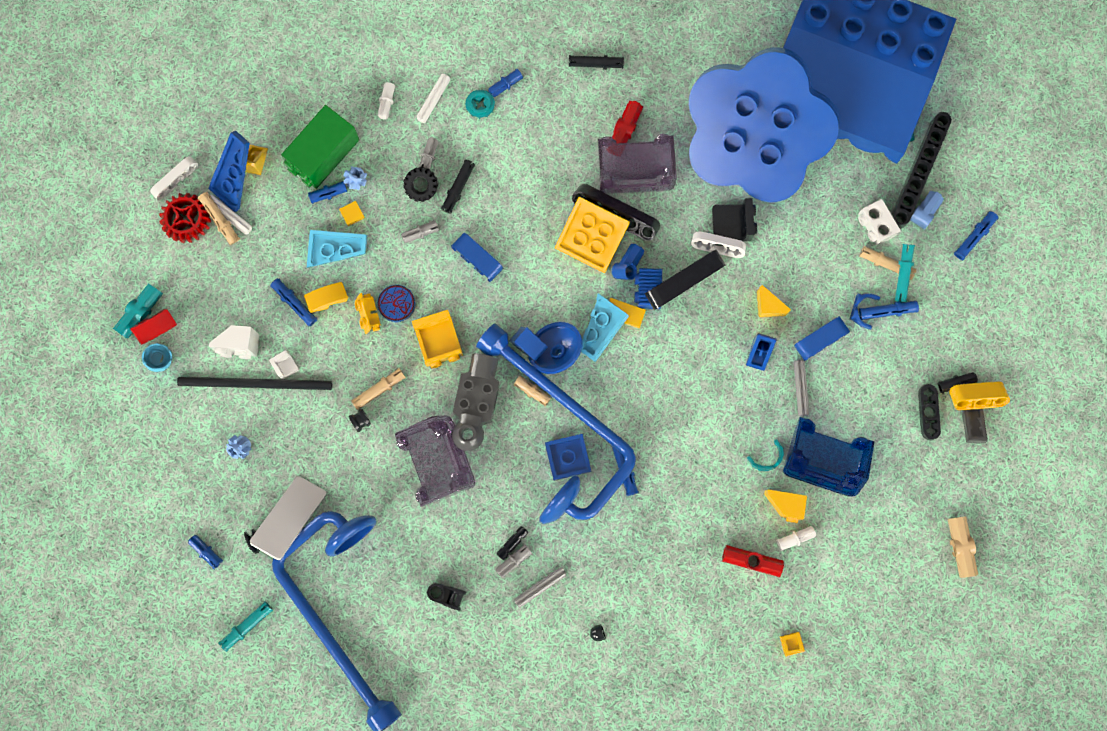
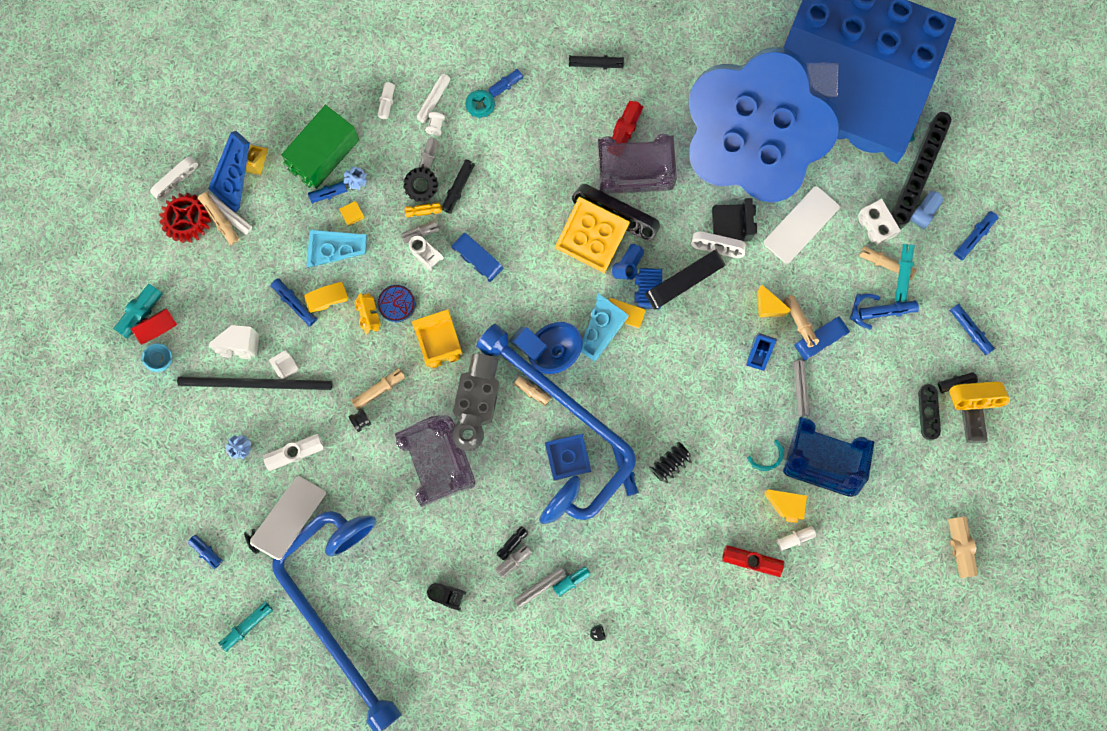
(282, 456): none -> white piece
(422, 209): none -> yellow axle
(427, 254): none -> white piece
(435, 123): none -> white bush
(571, 581): none -> teal axle
(671, 463): none -> black piece
(792, 643): yellow tile -> none
(801, 224): none -> white piece
(804, 327): none -> tan pin
(824, 78): none -> clear piece
(972, 329): none -> blue pin

